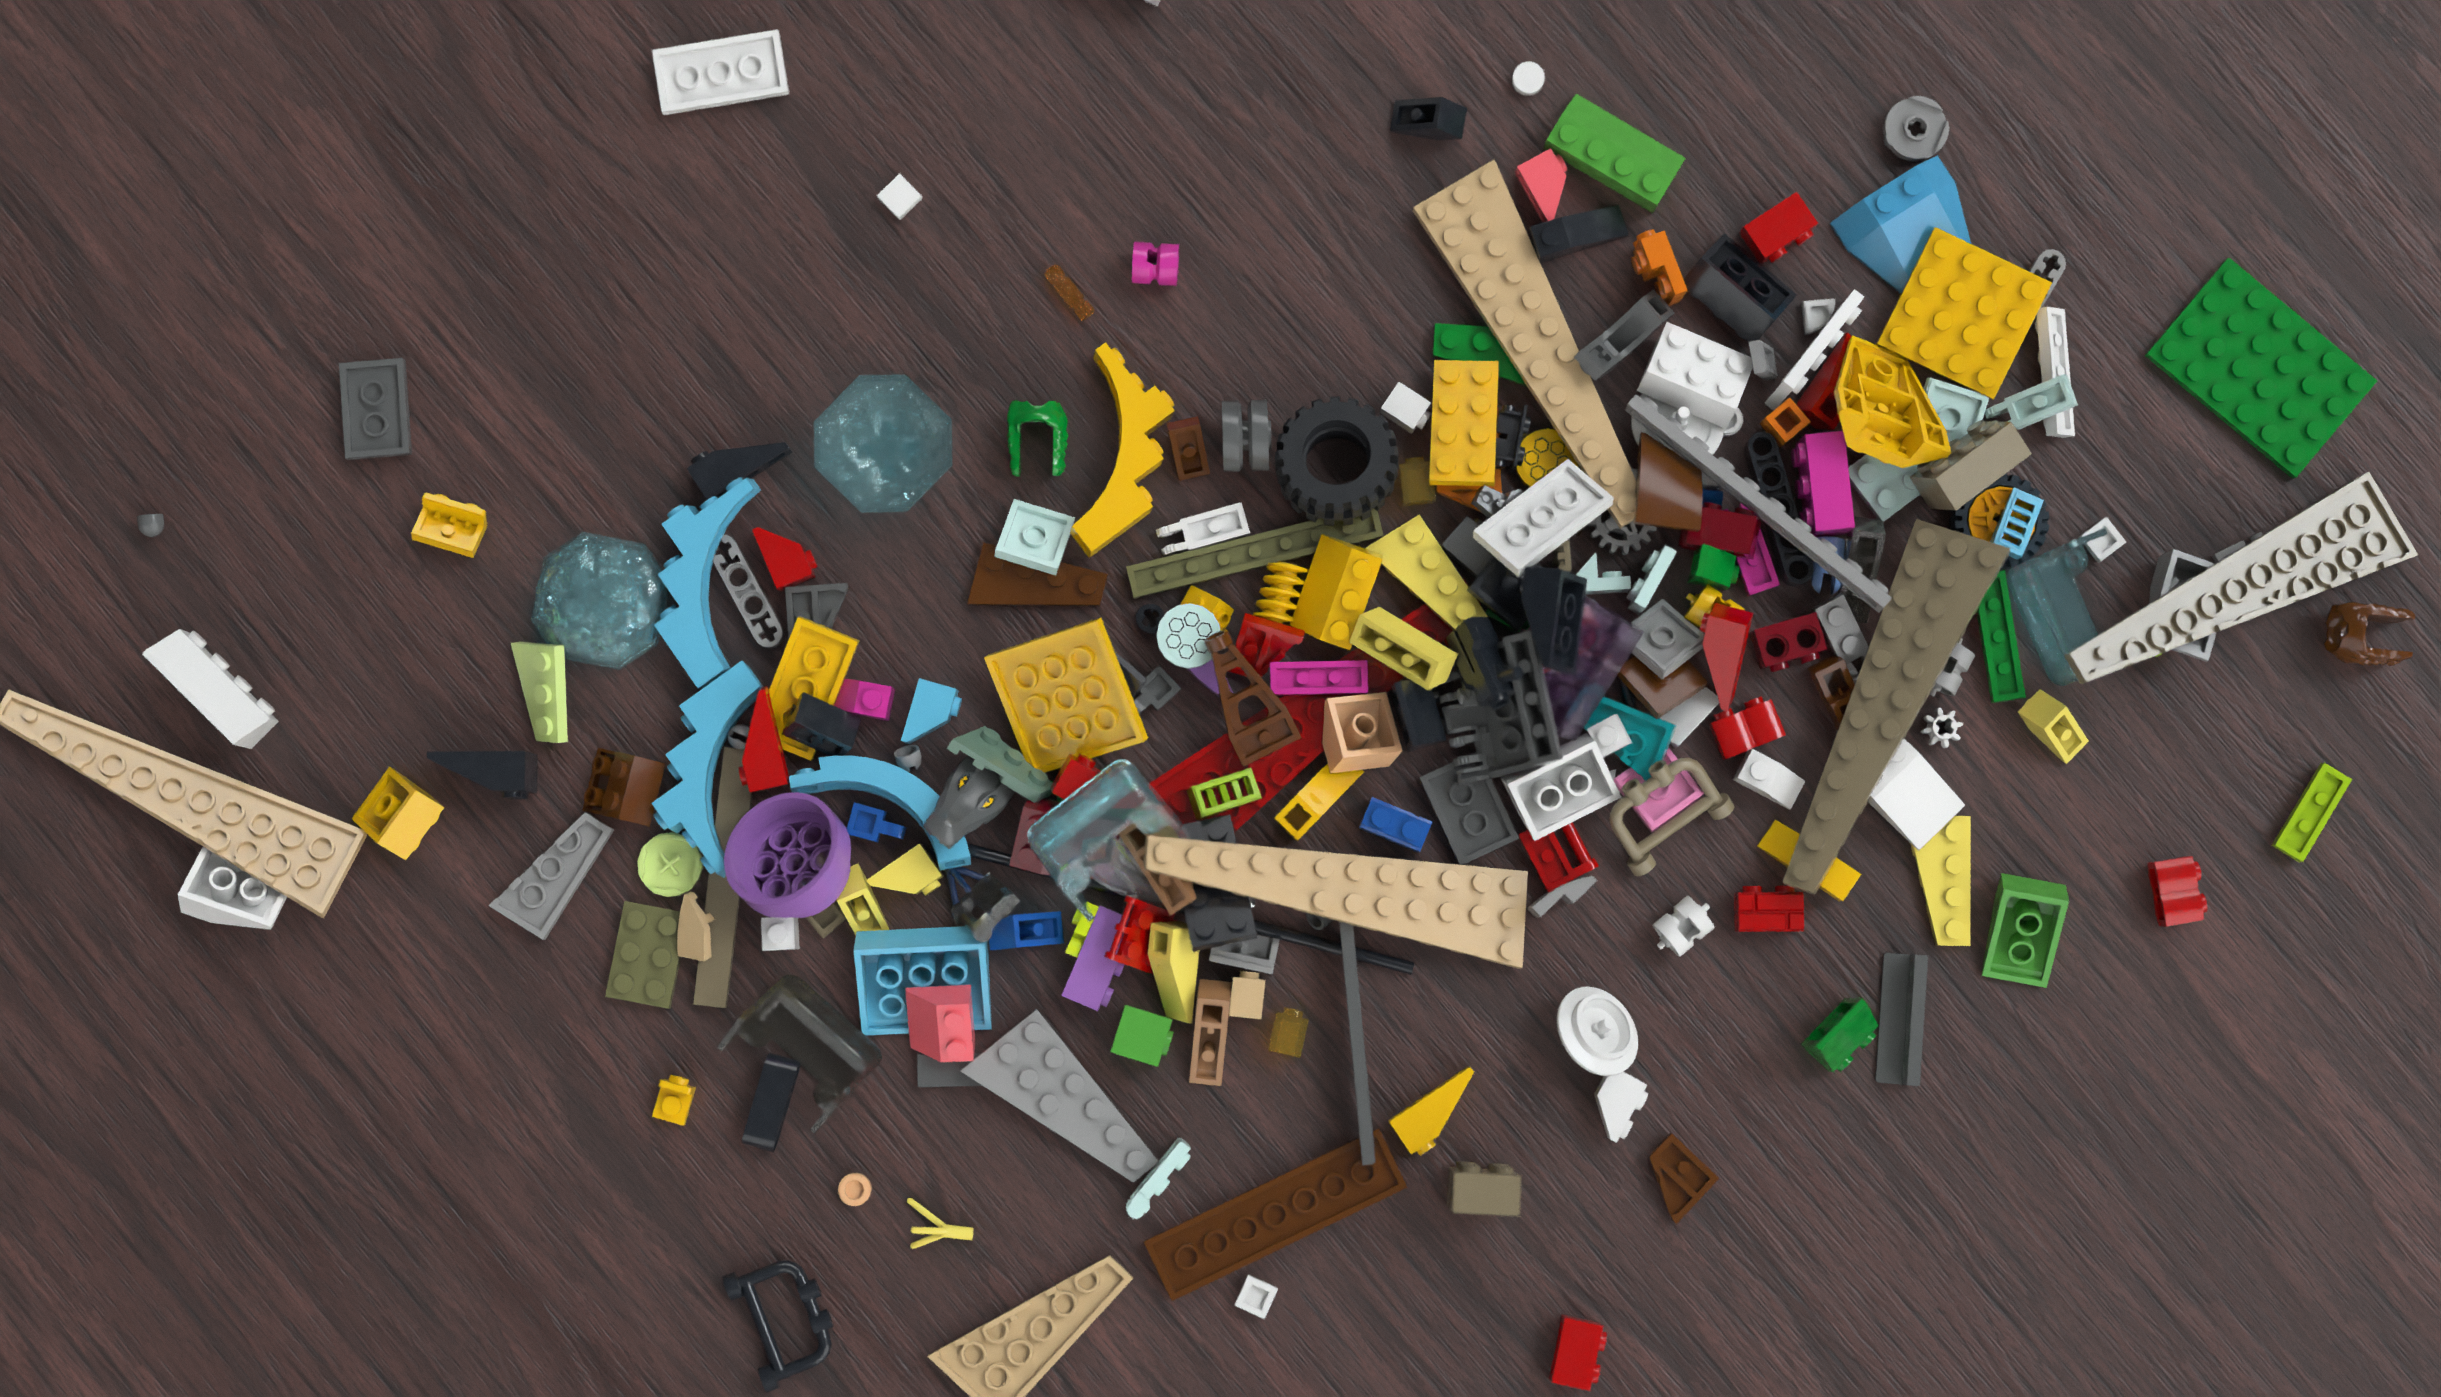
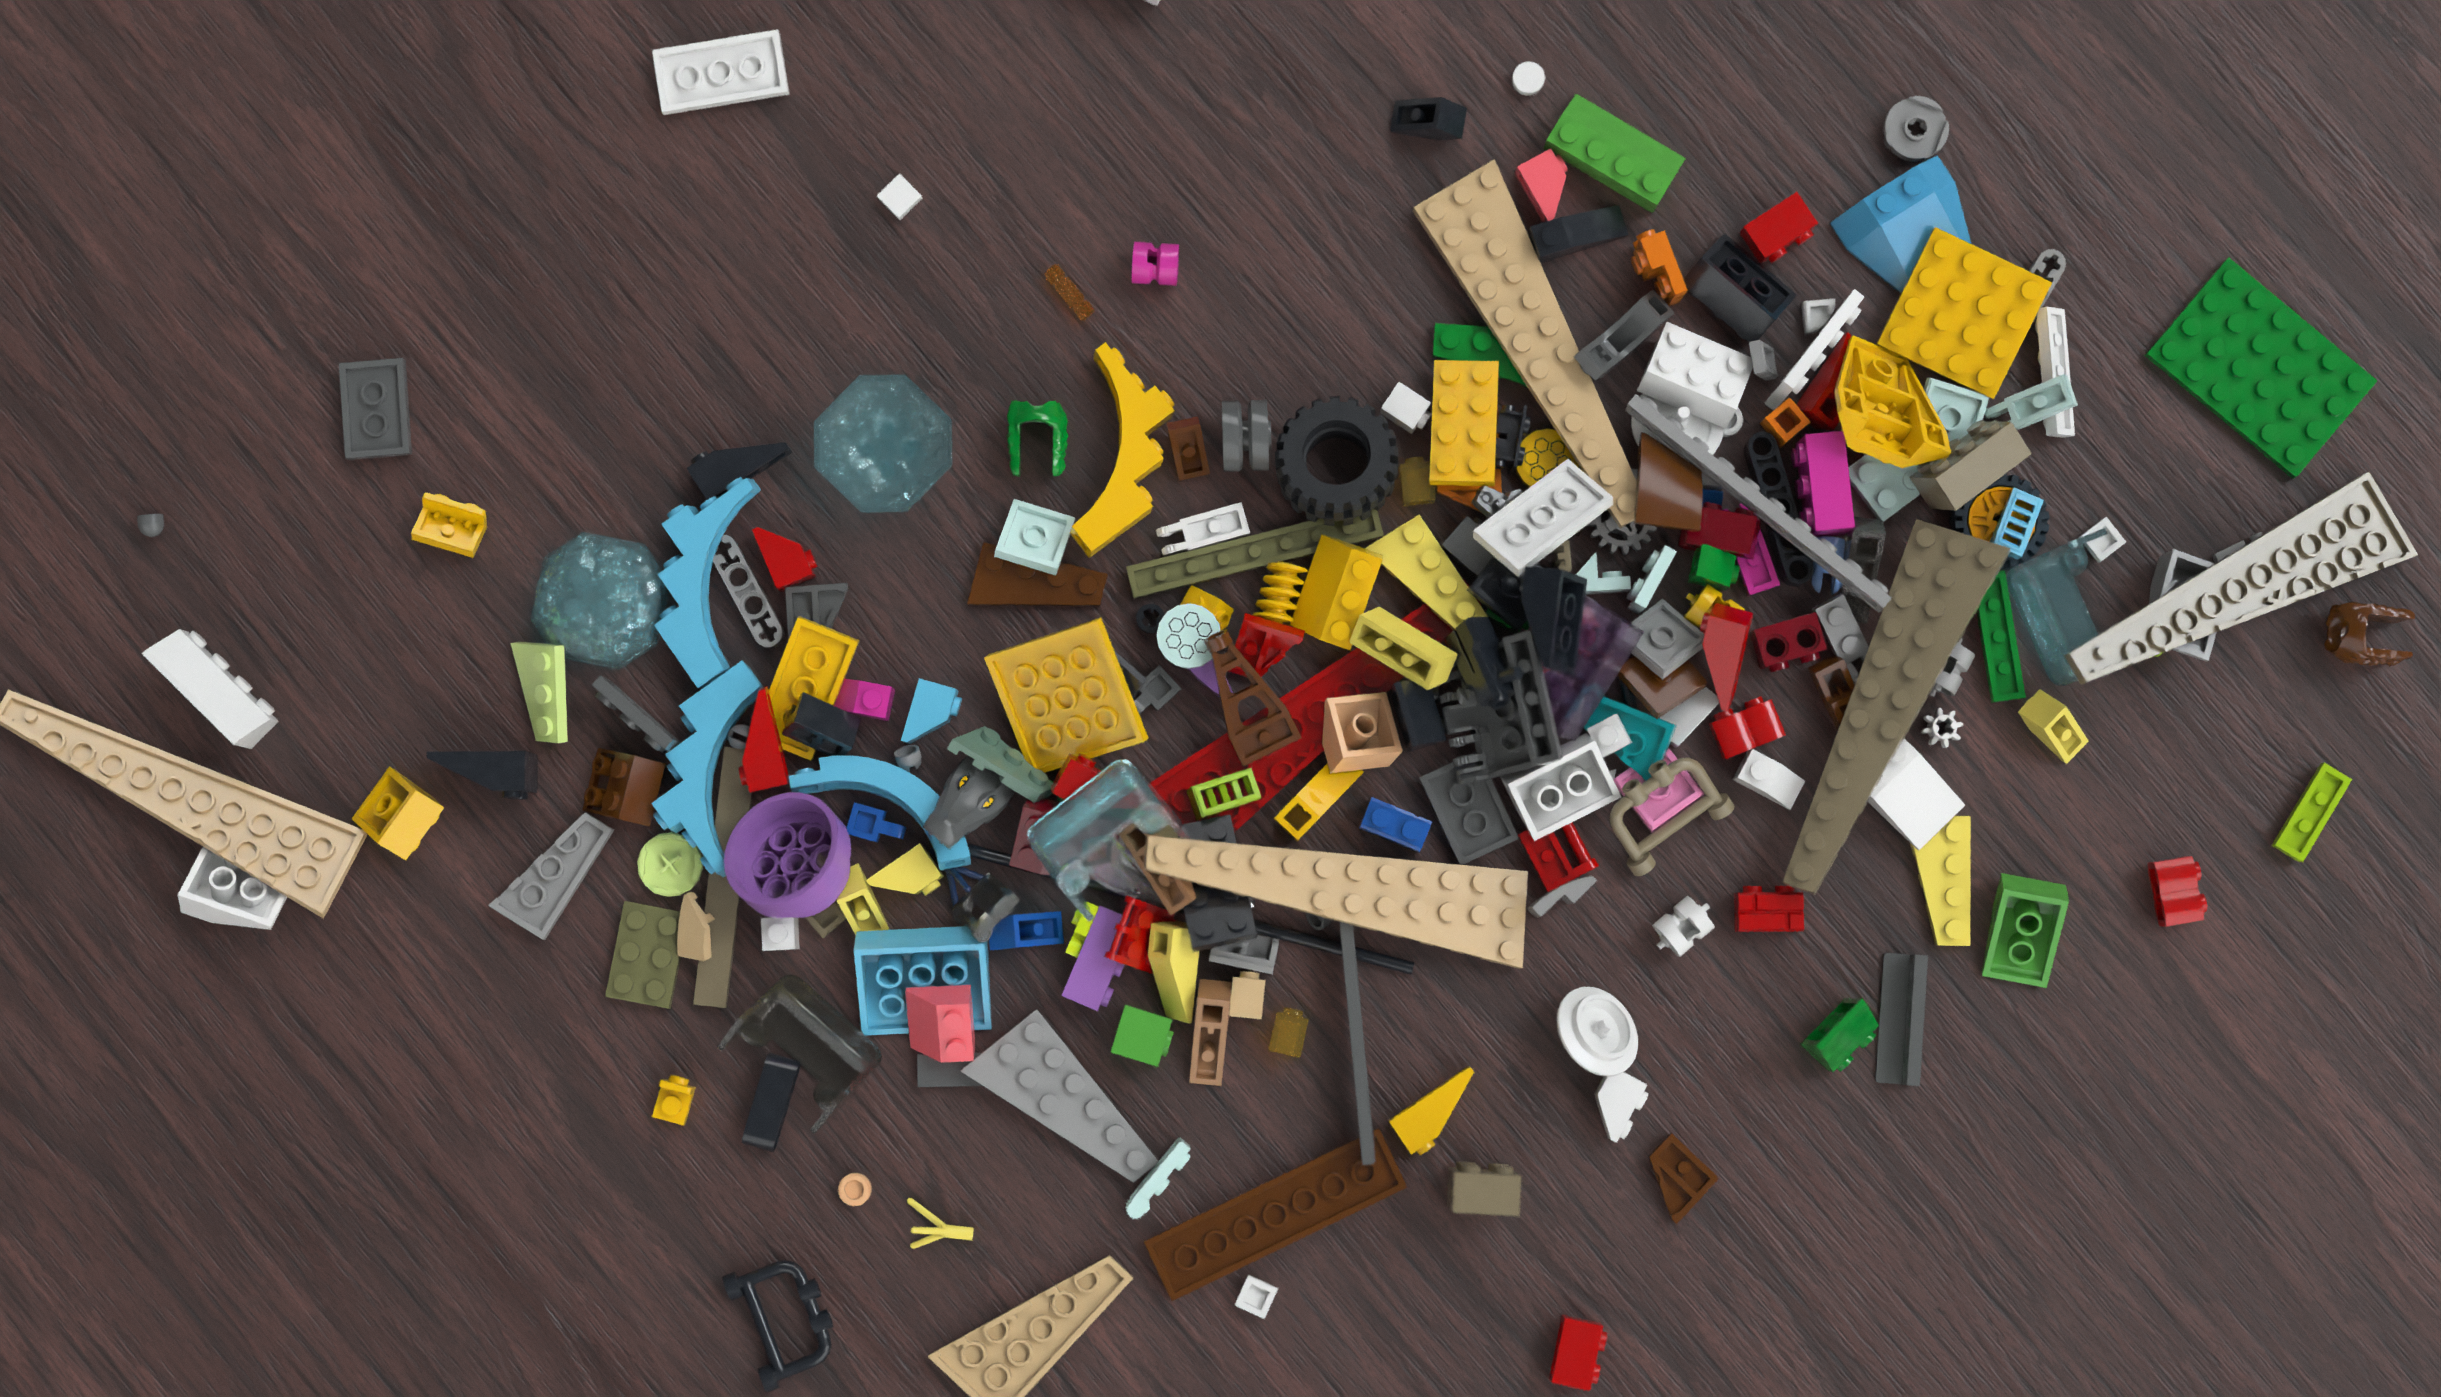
(634, 715): none -> dark grey plate
(1319, 677): dark pink plate -> none
(1780, 844): yellow slope -> none

